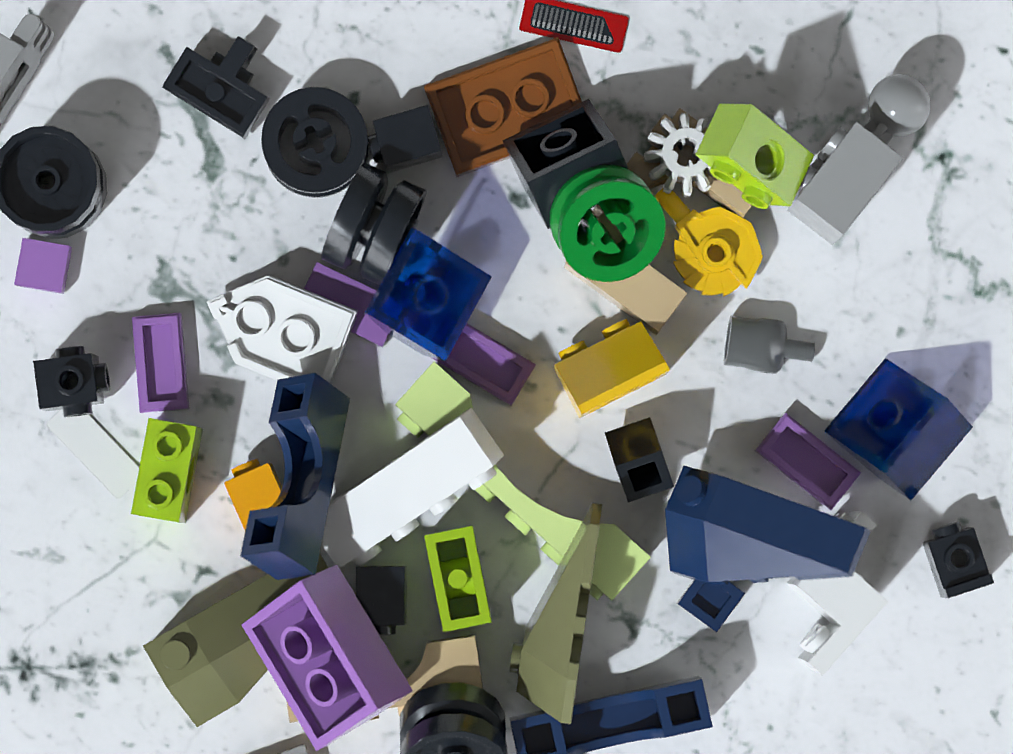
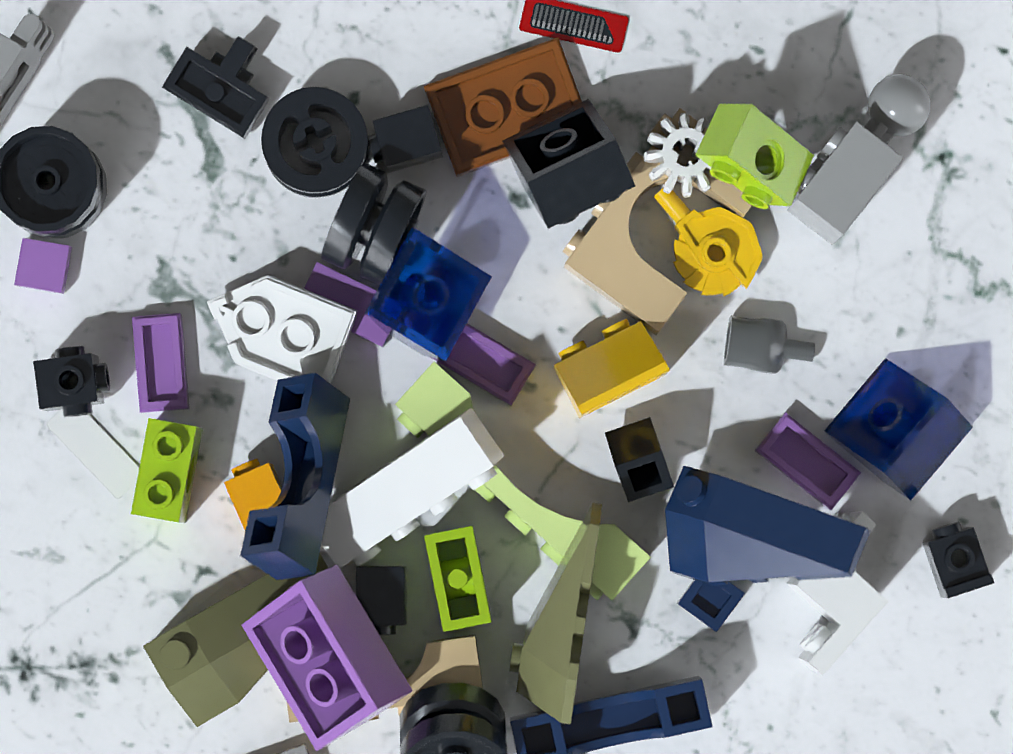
(590, 245): green wheel -> none

